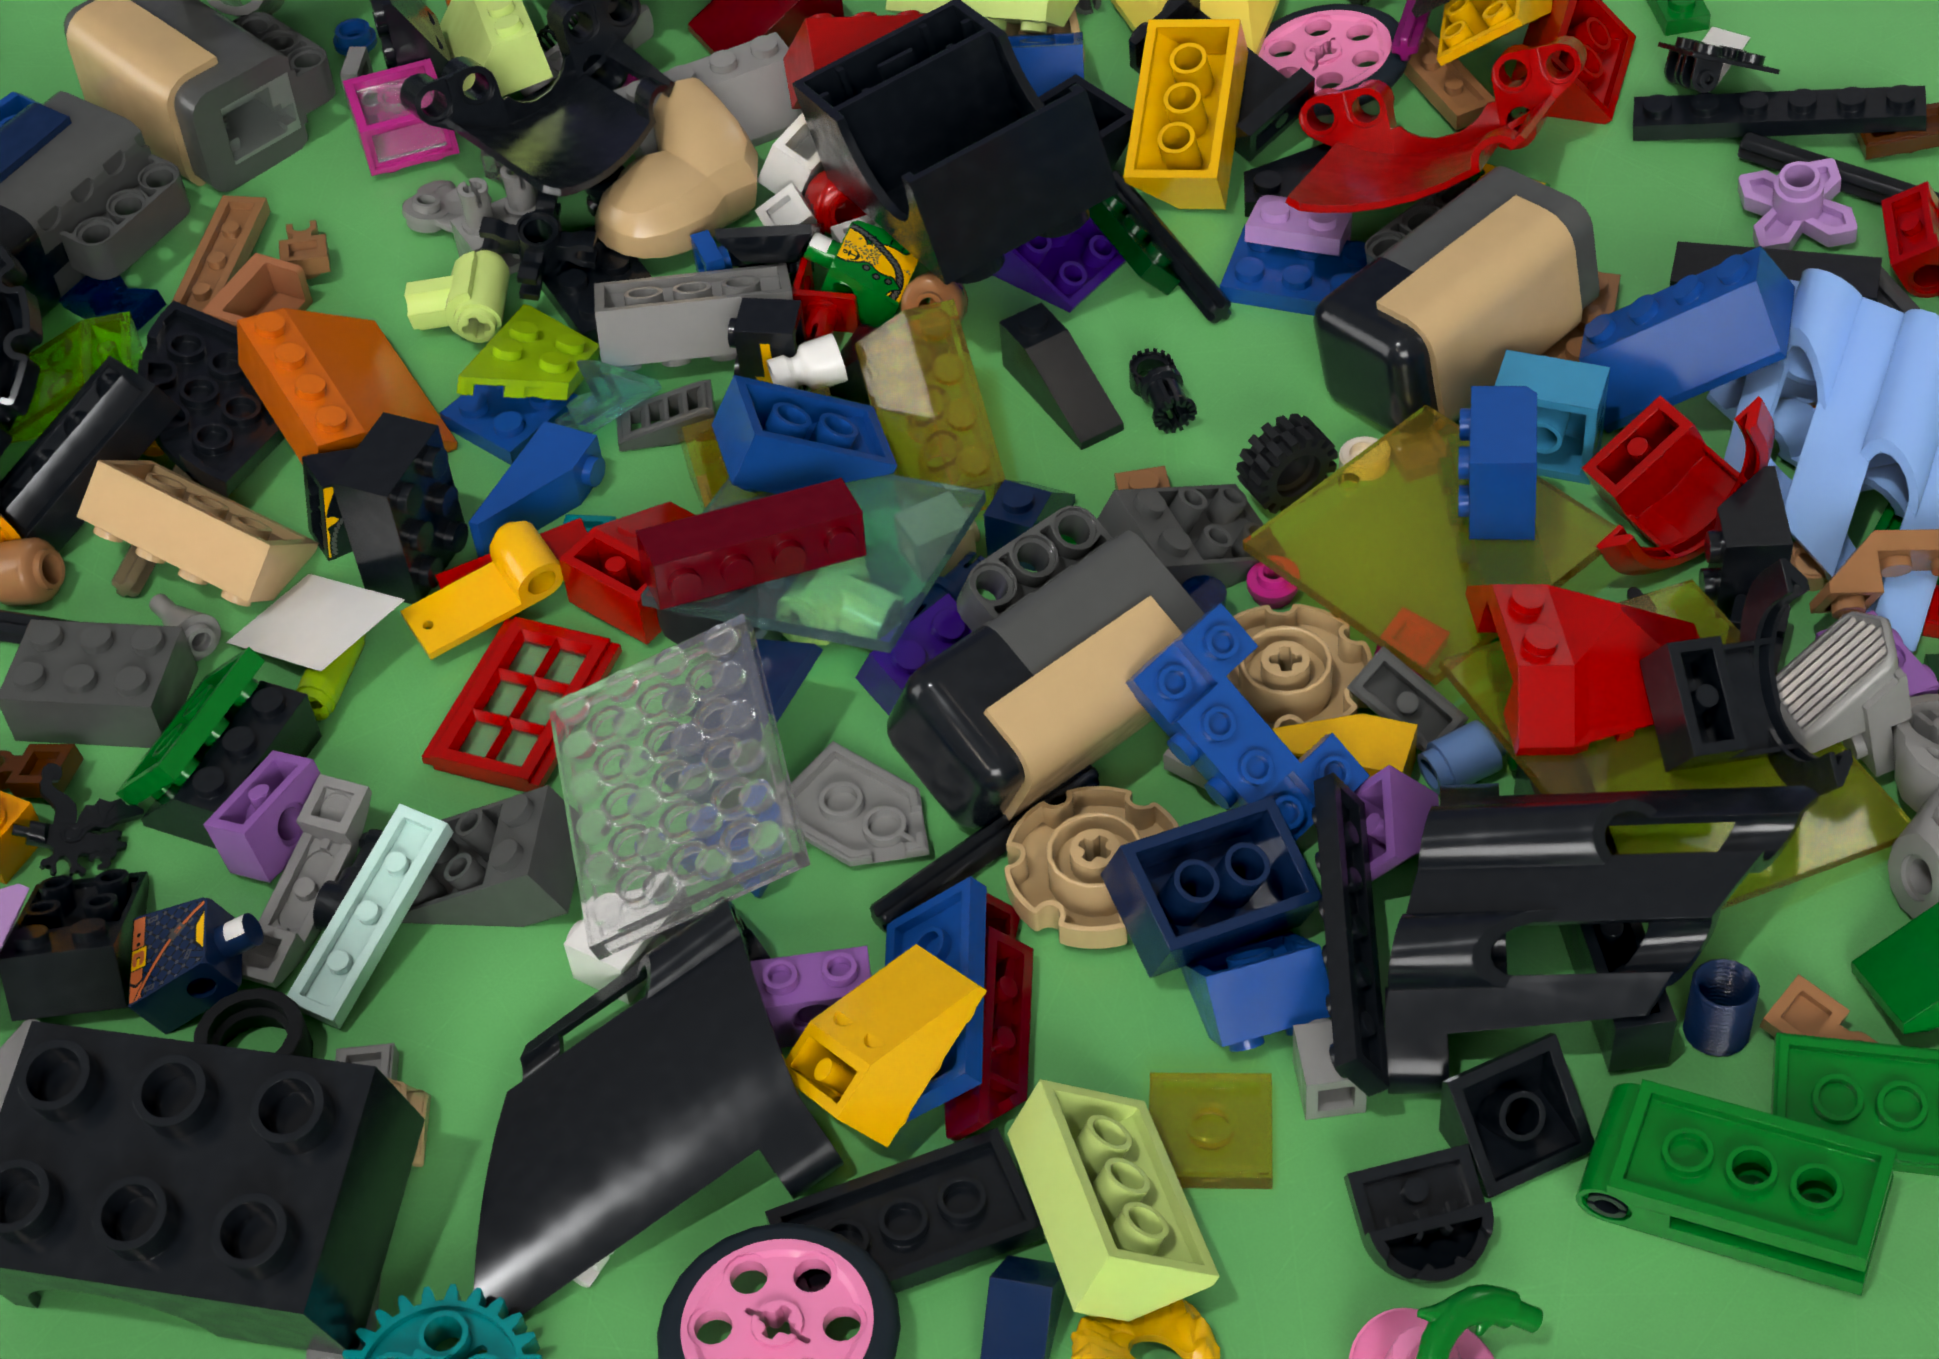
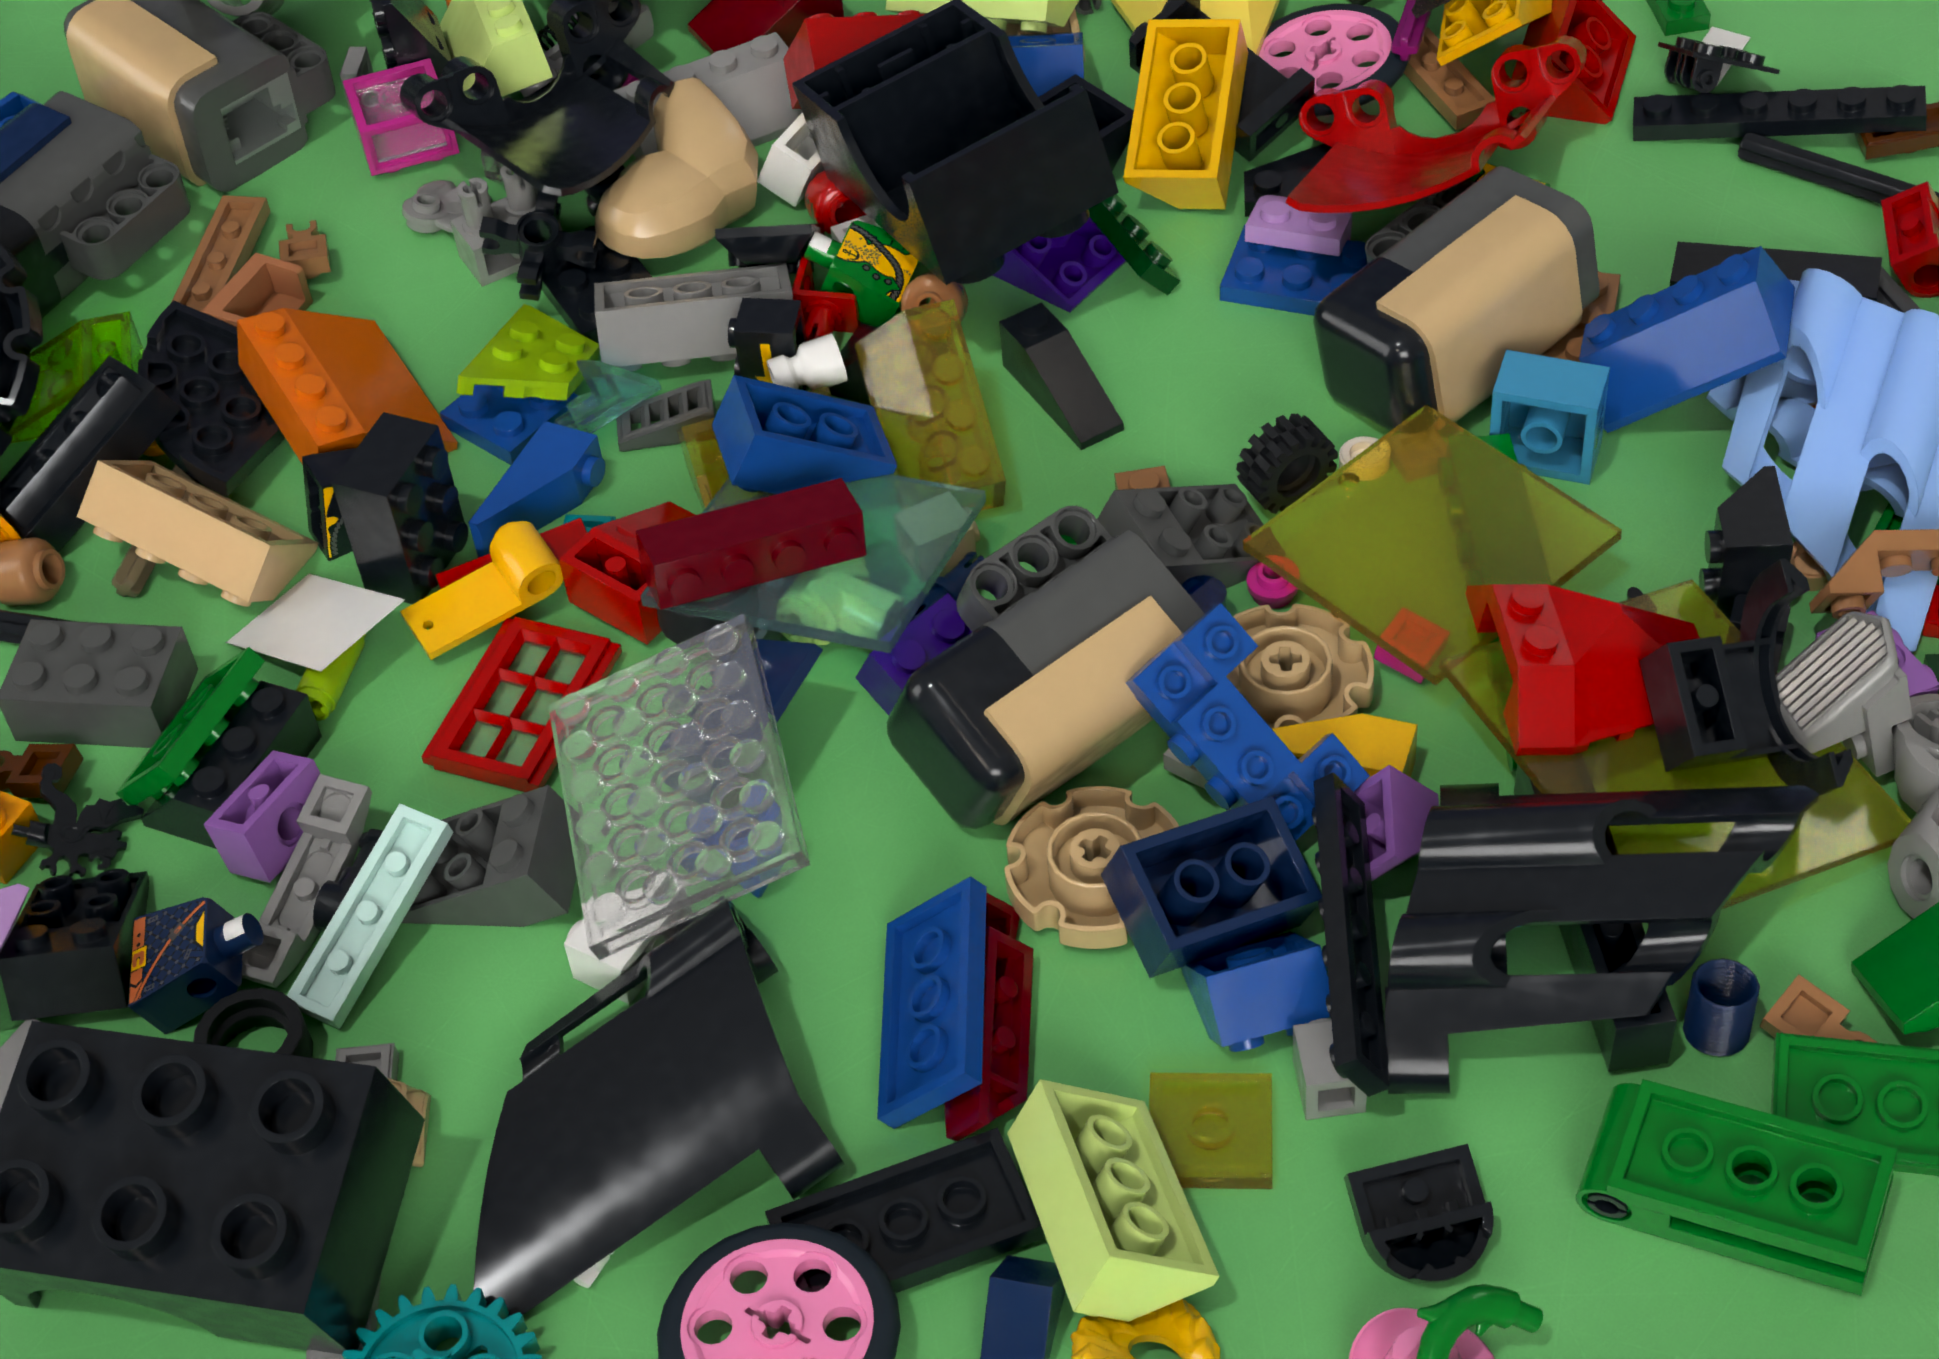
(105, 297): clear blue slope -> none
(200, 629): light grey cone -> none
(354, 33): blue plate -> none
(466, 301): yellowish green piece -> none
(707, 254): blue plate -> none
(786, 208): white plate -> none
(806, 985): medium lavender brick -> none
(858, 809): light grey tile -> none
(884, 1042): yellow slope -> none
(964, 858): black axle -> none
(1019, 508): dark blue slope -> none
(1161, 389): black connector -> none
(1192, 277): black axle -> none
(1402, 695): dark grey slope -> none
(1461, 756): medium blue brick -> none
(1499, 463): blue hinge -> none
(1516, 1115): black slope -> none
(1670, 484): red piece -> none
(1798, 204): lavender plant -> none

